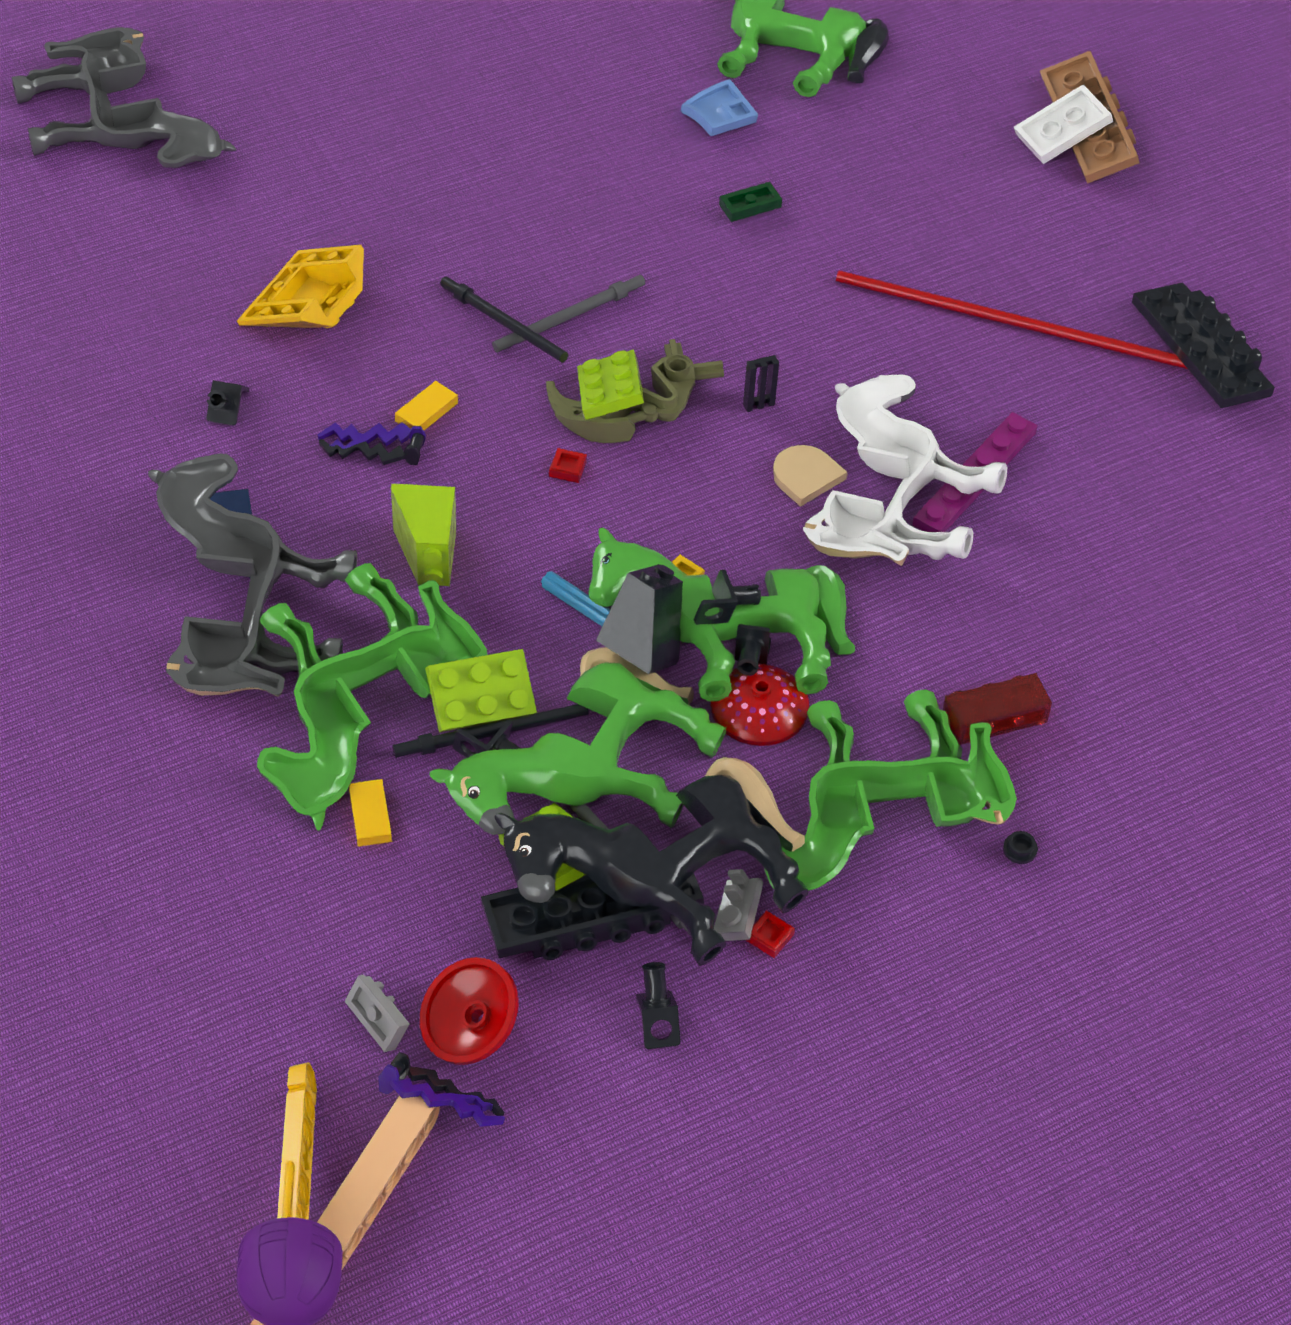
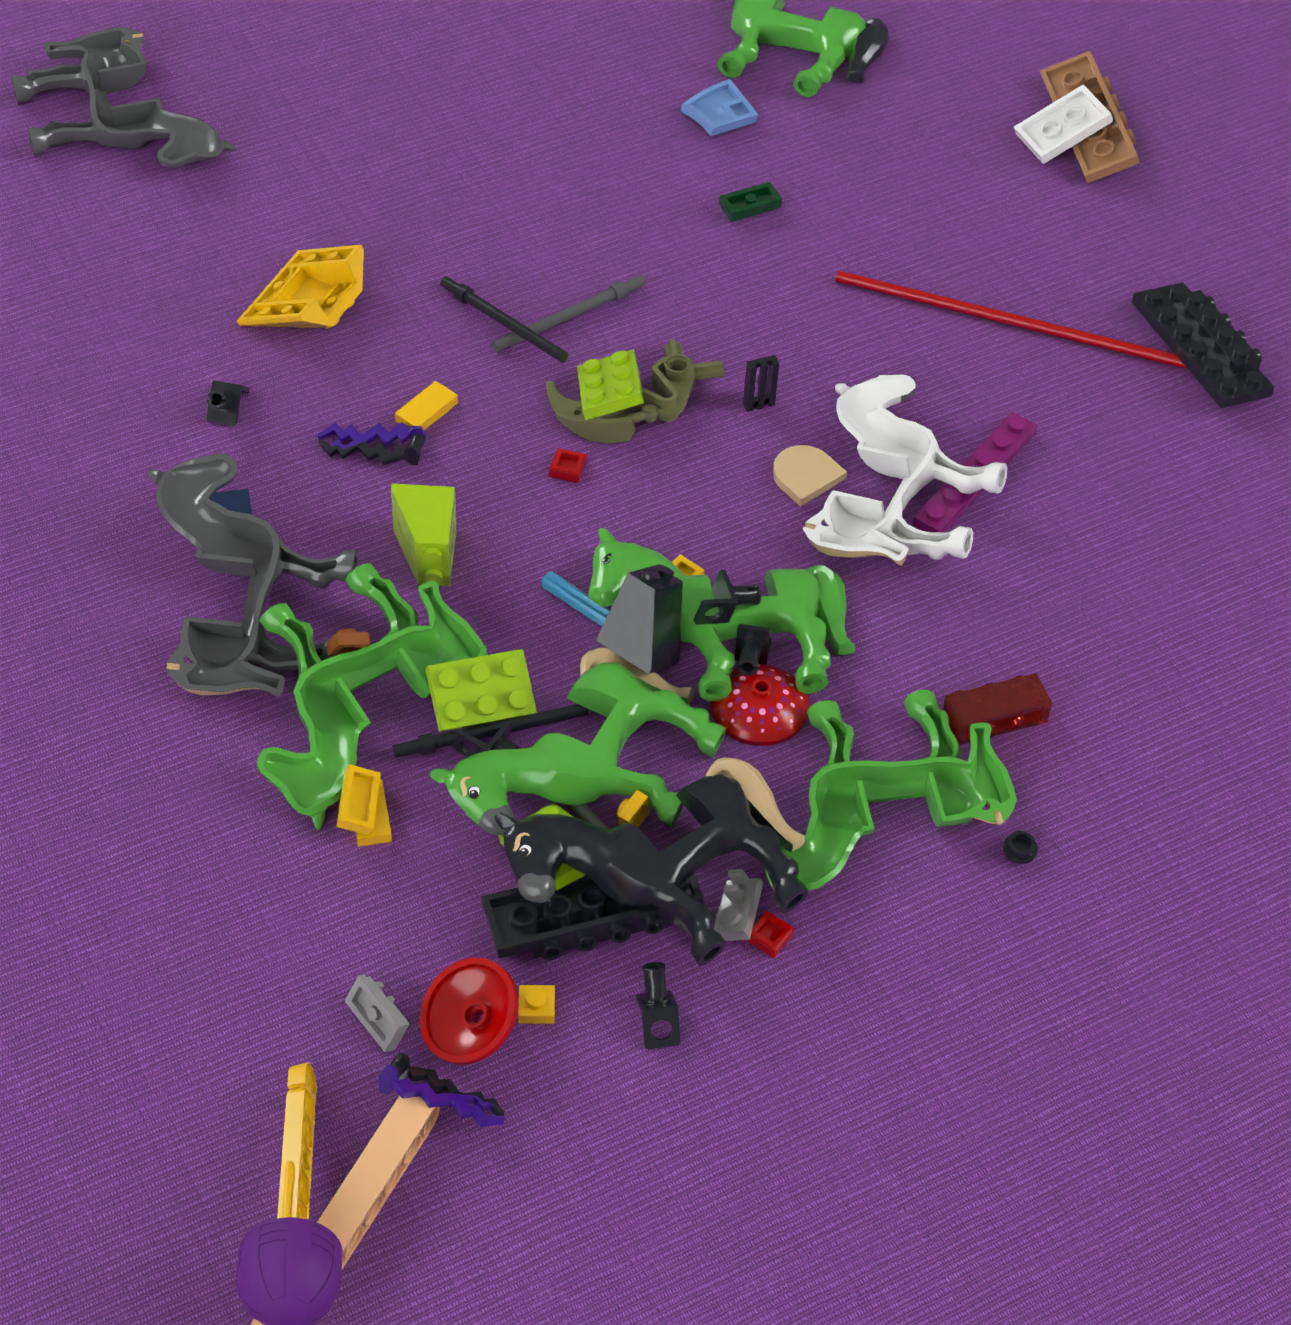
(347, 641): none -> dark orange plate
(358, 799): none -> yellow tile
(536, 1004): none -> yellow plate
(634, 809): none -> yellow plate

